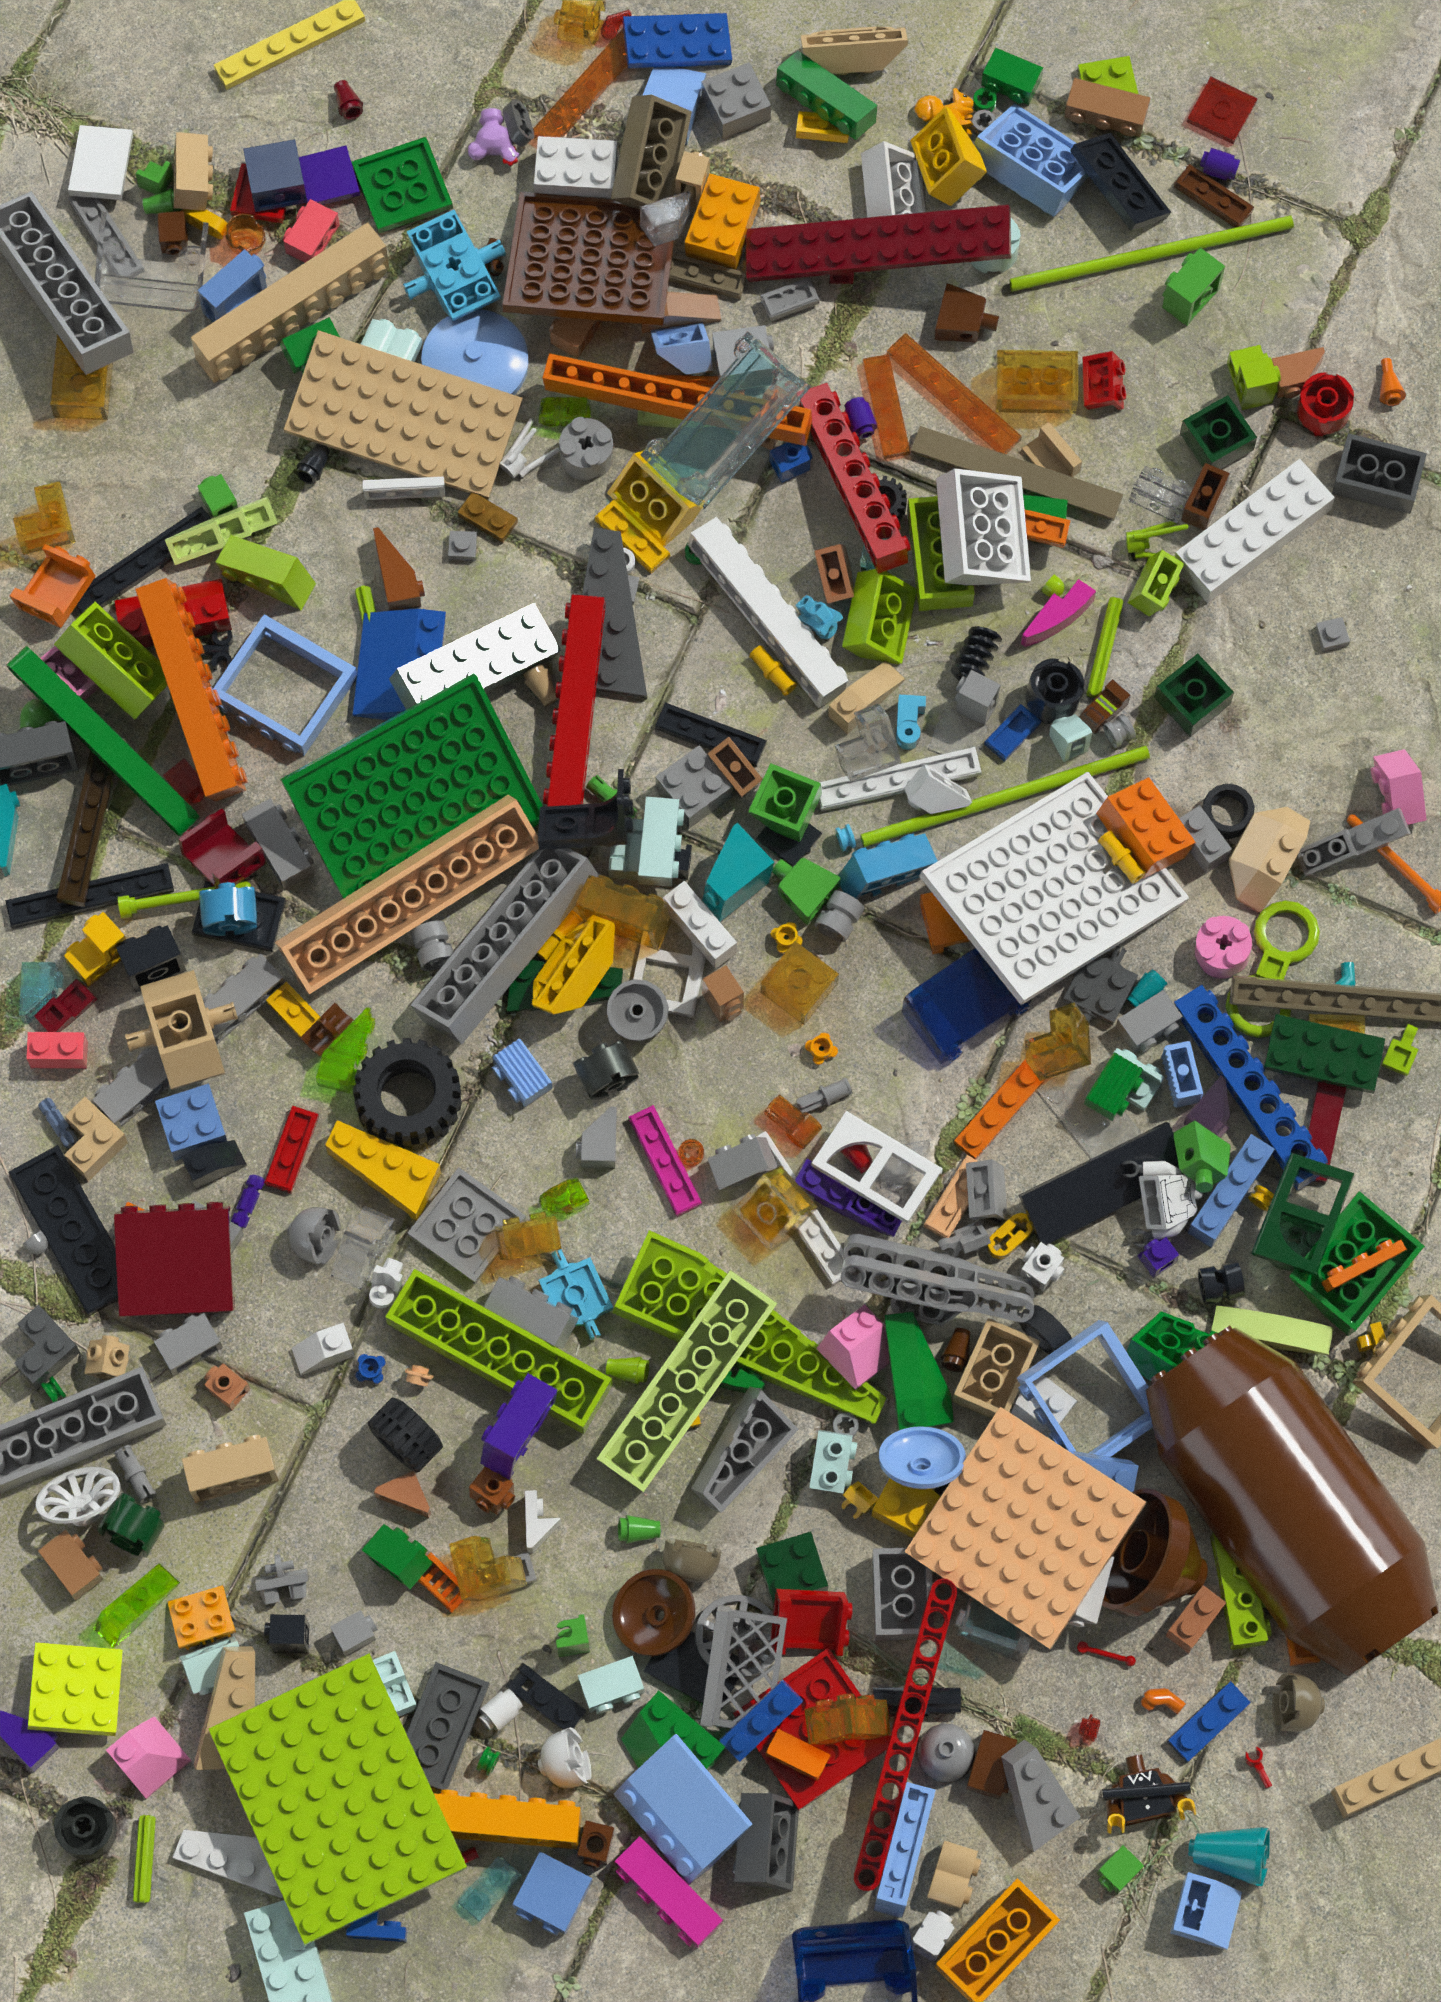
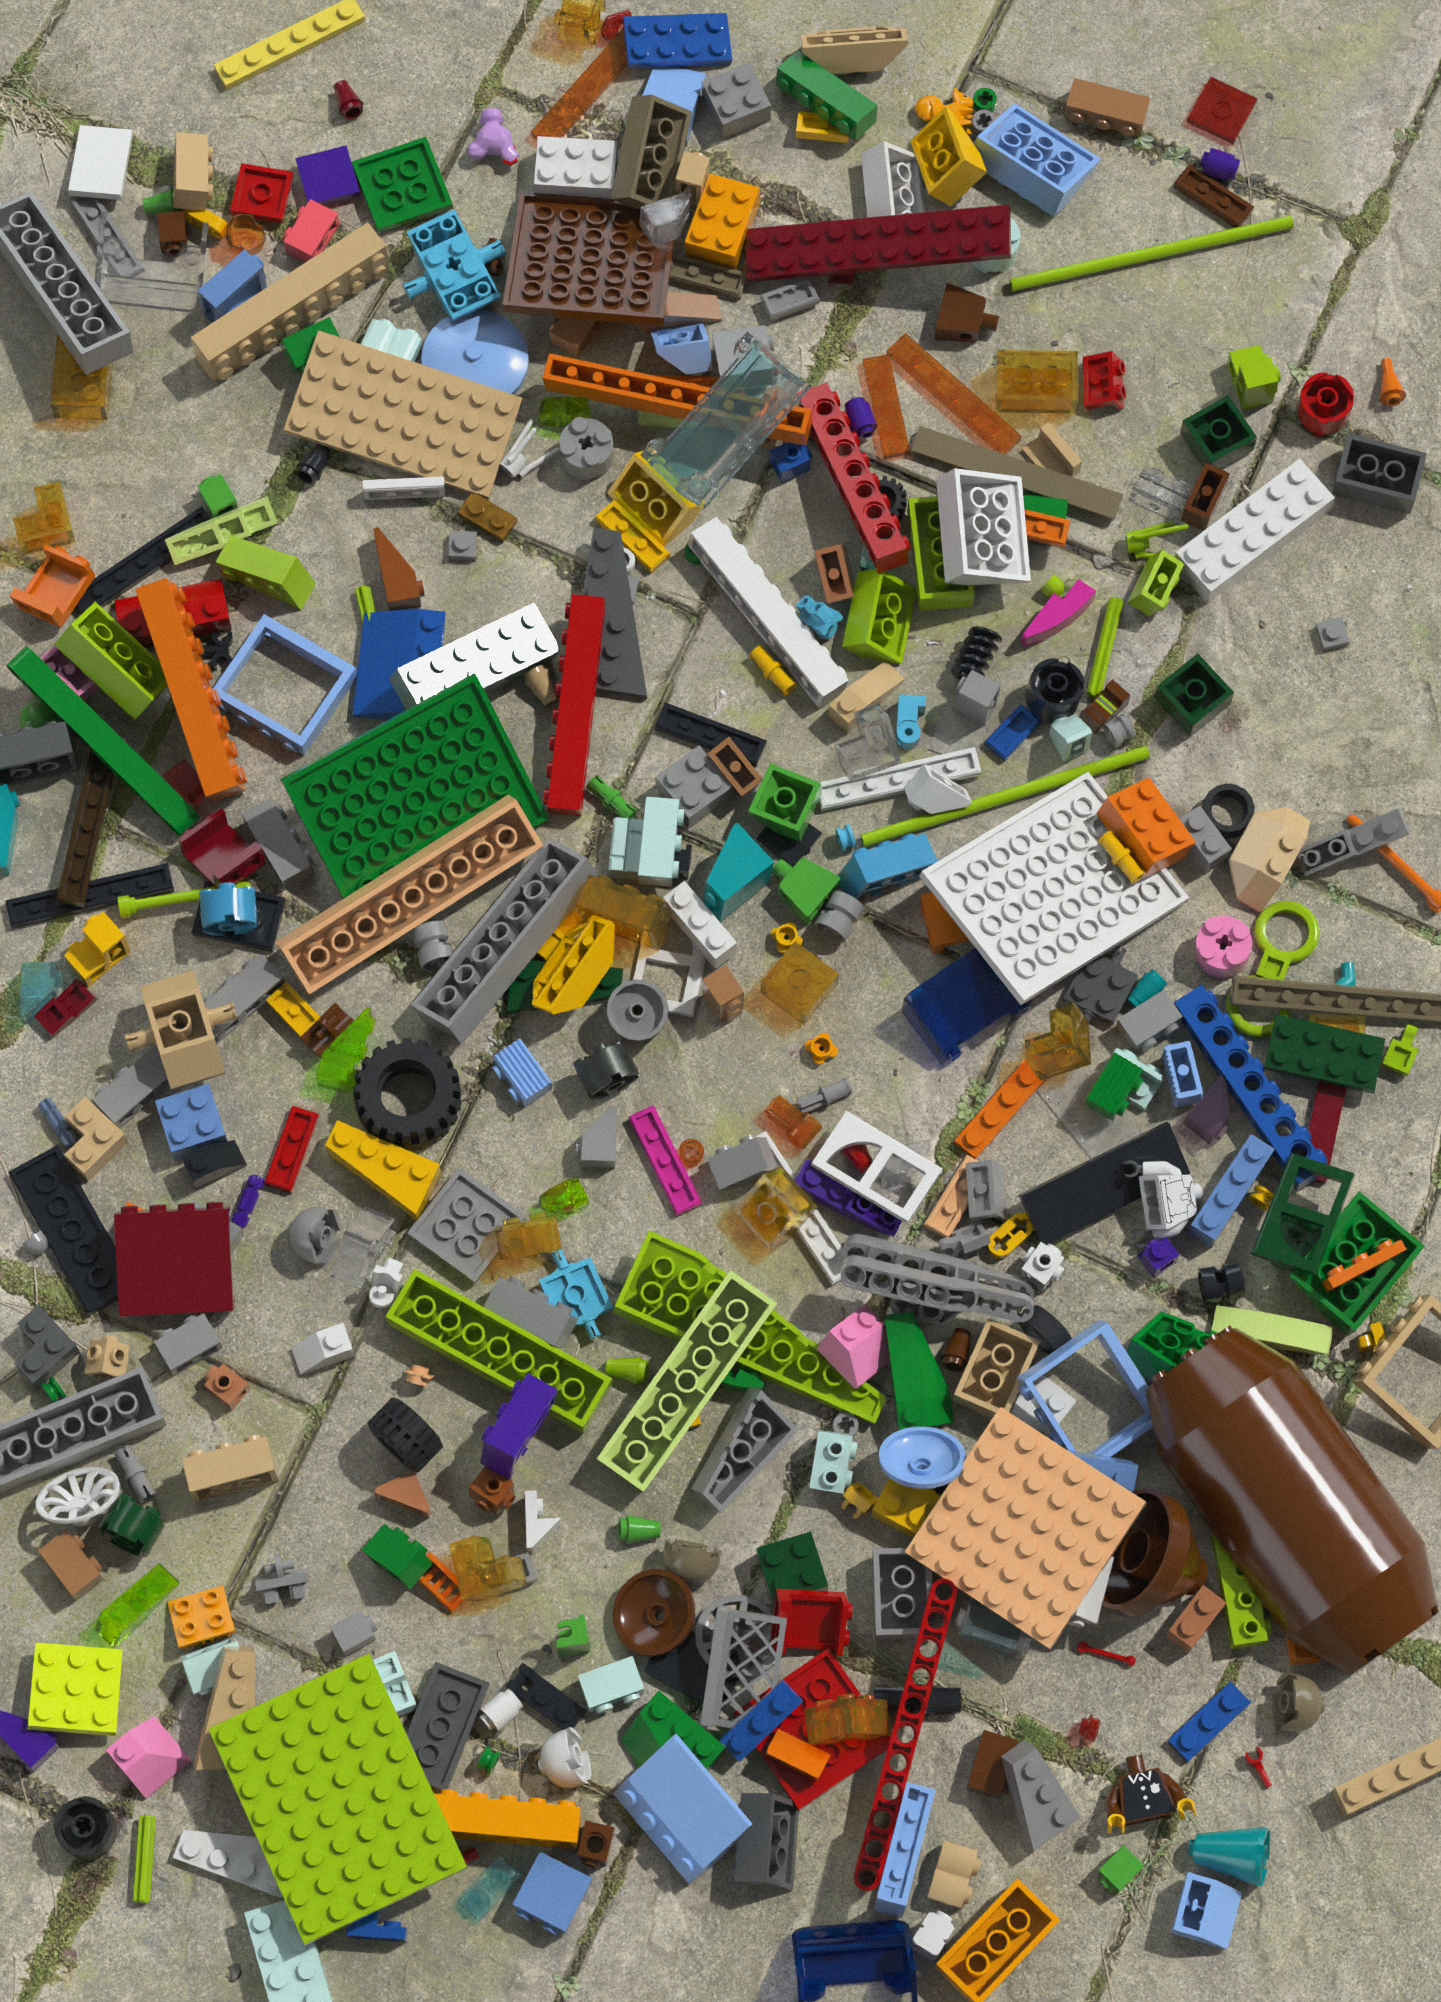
(57, 1050): coral brick -> none
(151, 957): black brick -> none
(155, 177): bright green panel -> none
(275, 175): dark blue panel -> none
(287, 1633): black brick -> none
(376, 1374): blue plate -> none
(518, 123): dark grey beam -> none
(588, 824): black bracket -> none
(668, 1892): dark pink brick -> none
(946, 1752): light grey cylinder -> none
(1012, 76): green brick -> none
(1111, 73): lime wing -> none
(1120, 181): black plate -> none
(1146, 1791): black bar -> none
(1162, 1697): orange arm -> none
(1192, 286): bright green brick -> none
(1202, 1155): bright green torso -> none
(1296, 370): nougat slope -> none
(1400, 784): bright pink brick -> none

